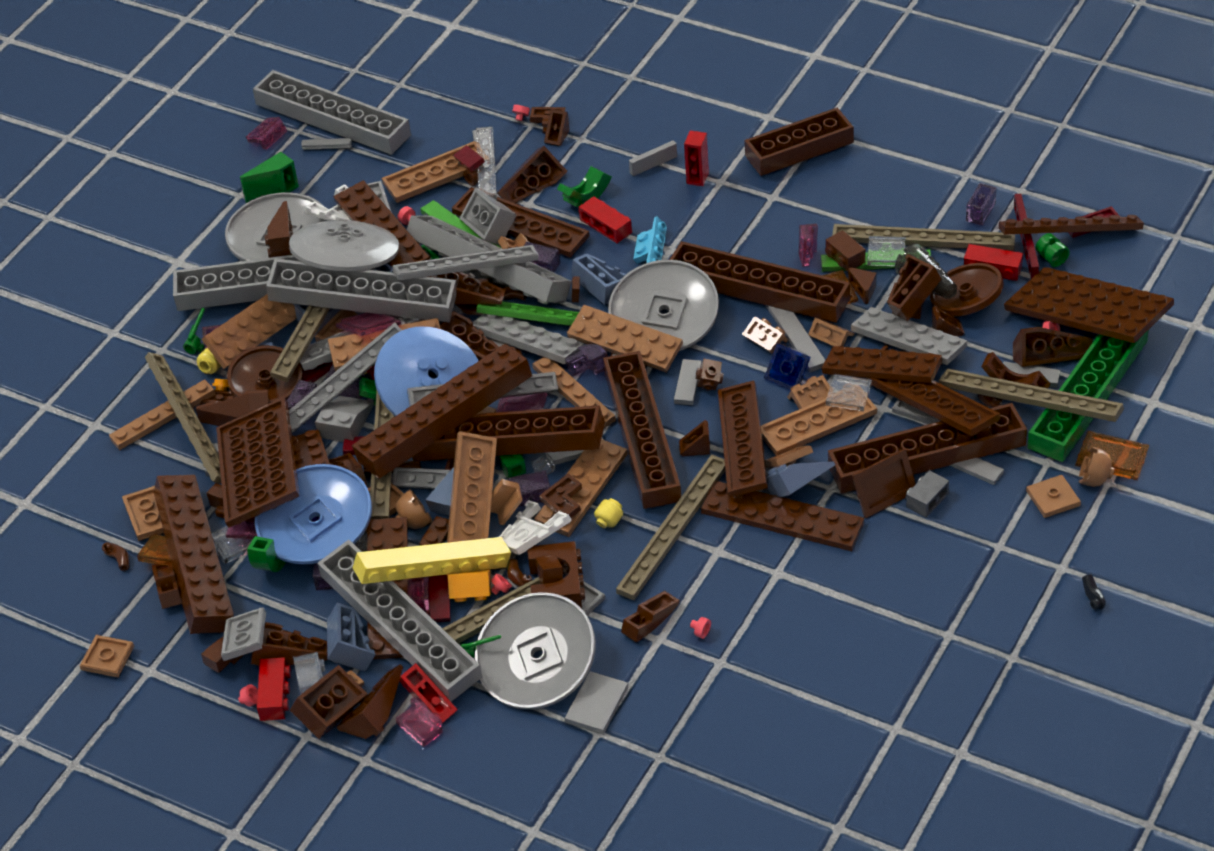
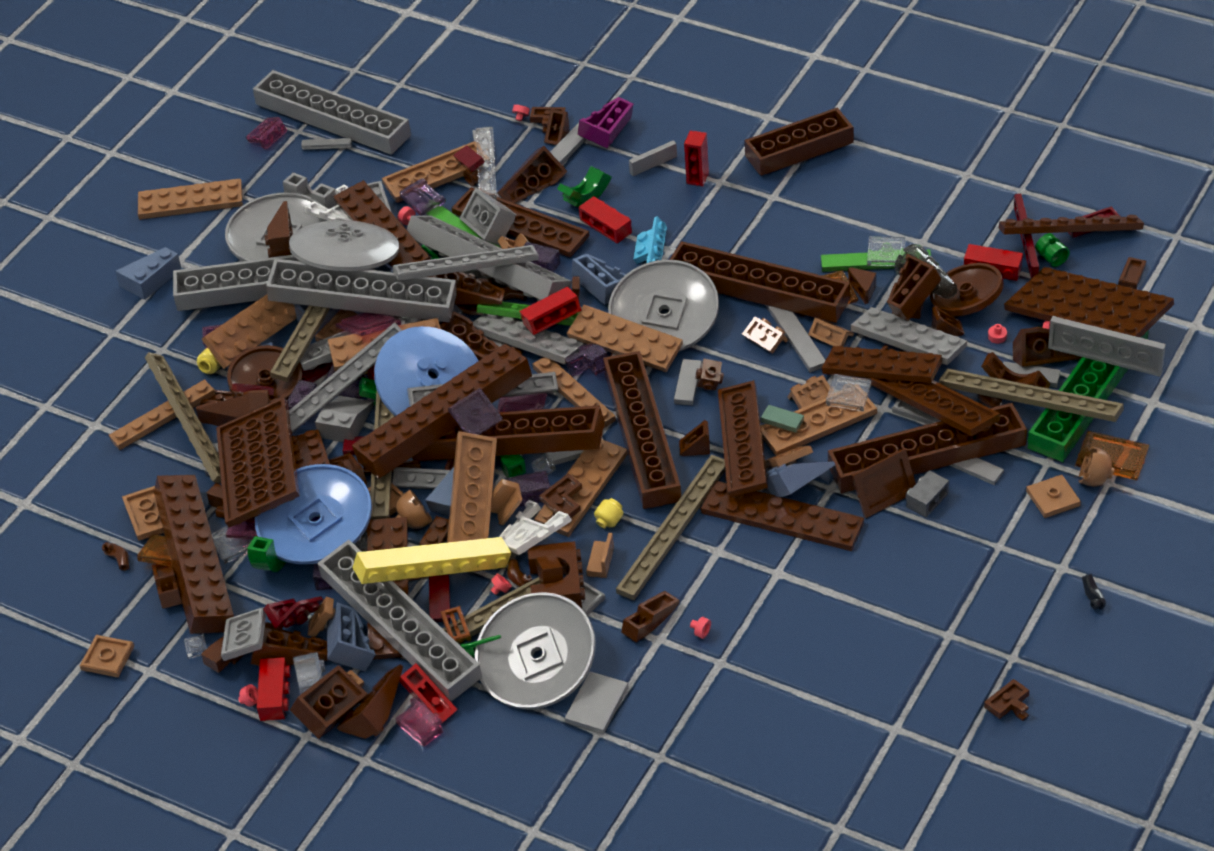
(149, 272): none -> sand blue wedge
(190, 199): none -> medium nougat plate
(193, 342): green plant -> none
(195, 646): none -> clear plate
(221, 384): light orange plate -> none
(247, 387): none -> dark red tile
(270, 177): green slope -> none
(290, 612): none -> dark red bracket
(299, 184): none -> light grey arch
(321, 616): none -> medium nougat plate
(418, 200): none -> clear purple plate
(419, 592): clear pink brick -> none
(460, 637): none -> dark orange tile
(469, 584): light orange slope -> none
(475, 413): none -> clear purple plate
(550, 310): none -> red brick
(567, 145): none -> light grey tile
(601, 557): none -> medium nougat panel
(607, 123): none -> magenta wedge
(782, 418): none -> sand green tile
(787, 366): clear blue slope -> none
(807, 242): clear pink bracket -> none
(845, 250): reddish brown brick -> none
(930, 237): dark tan plate -> none
(981, 204): clear purple brick -> none
(997, 334): none -> coral tile
(1008, 699): none -> reddish brown plate
(1106, 346): none -> light grey plate
(1132, 272): none -> reddish brown tile

